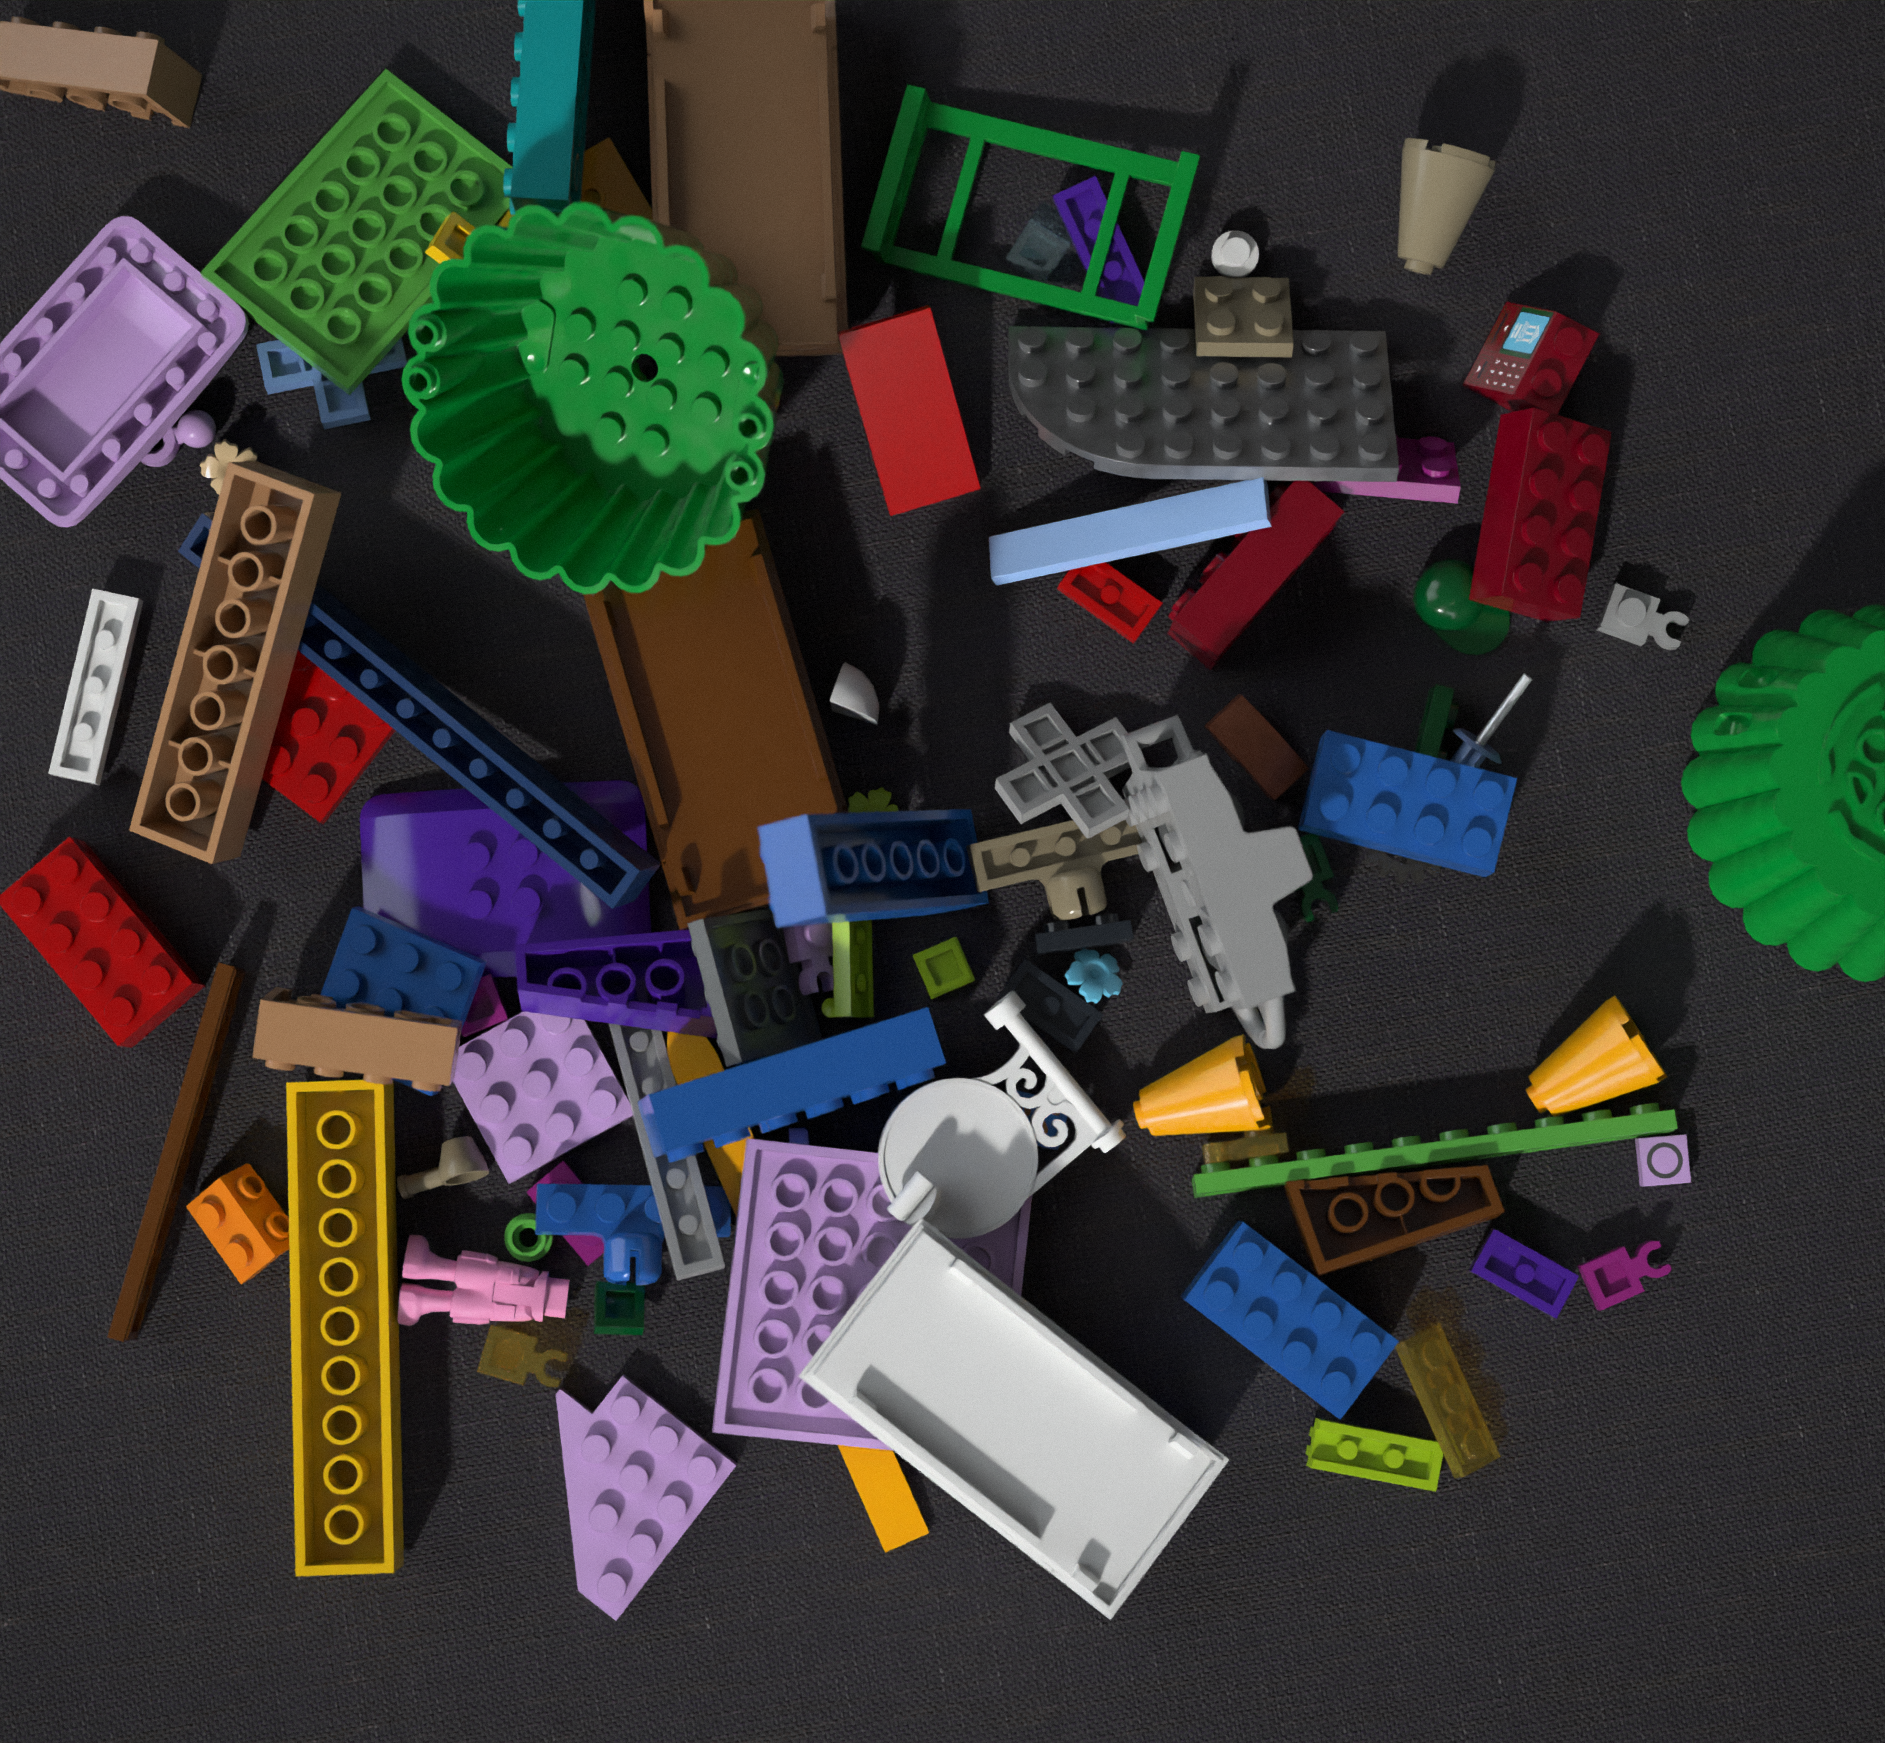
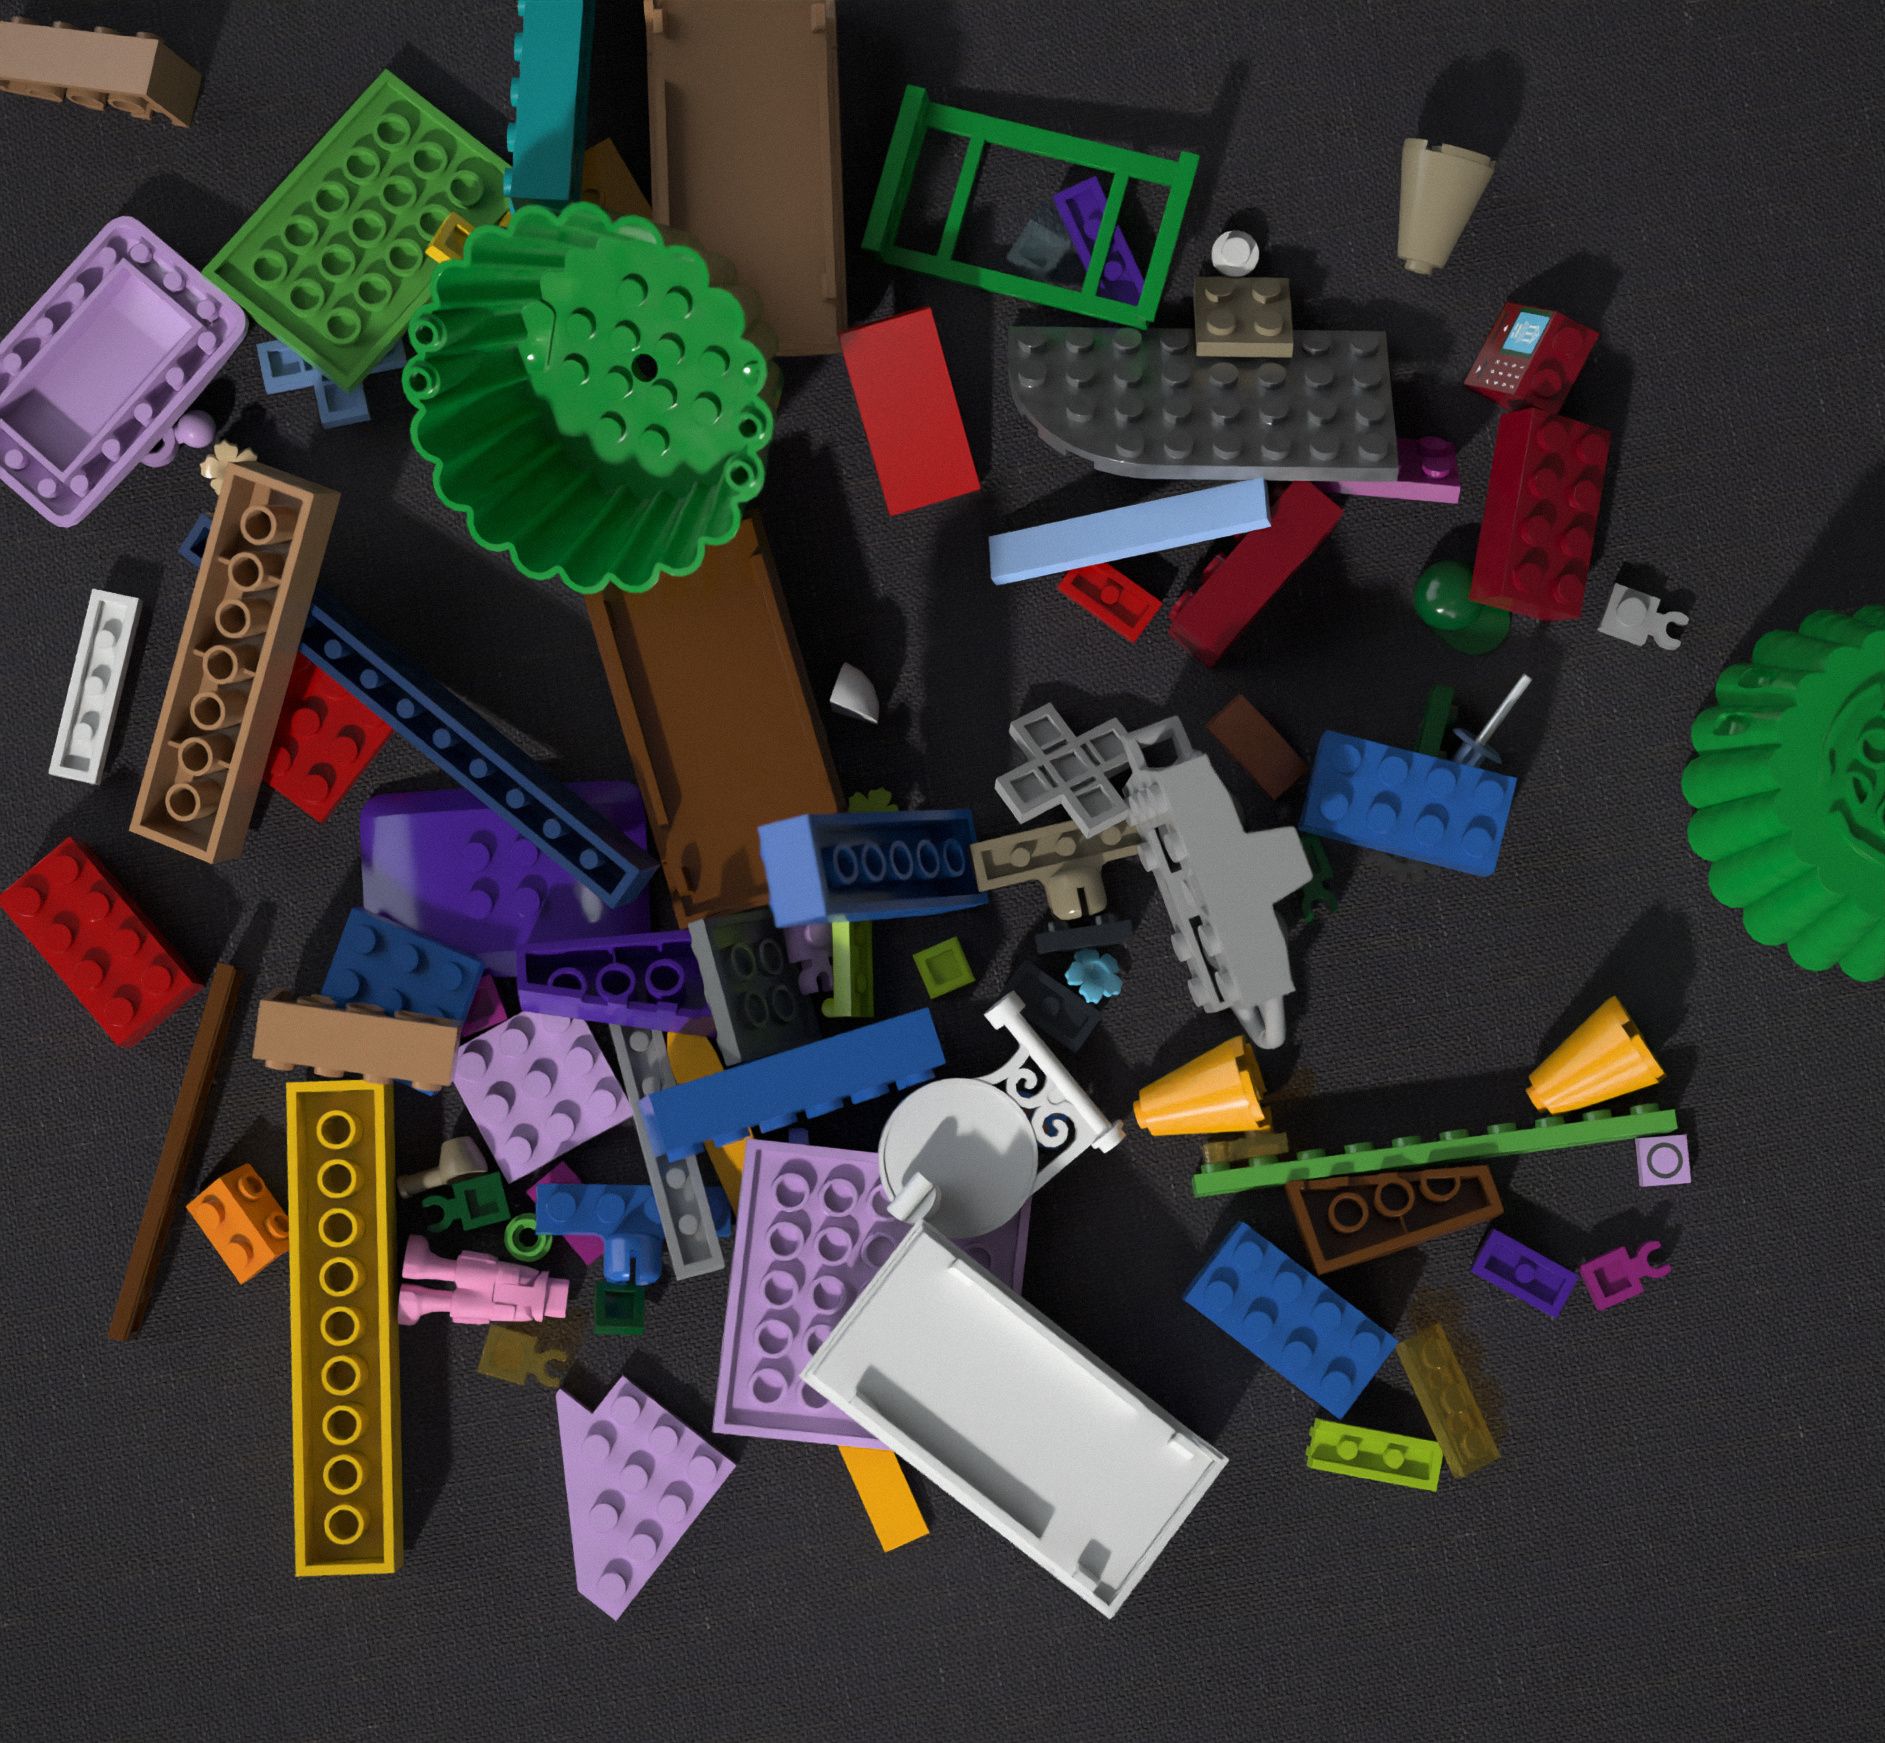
(476, 1203): none -> dark green plate

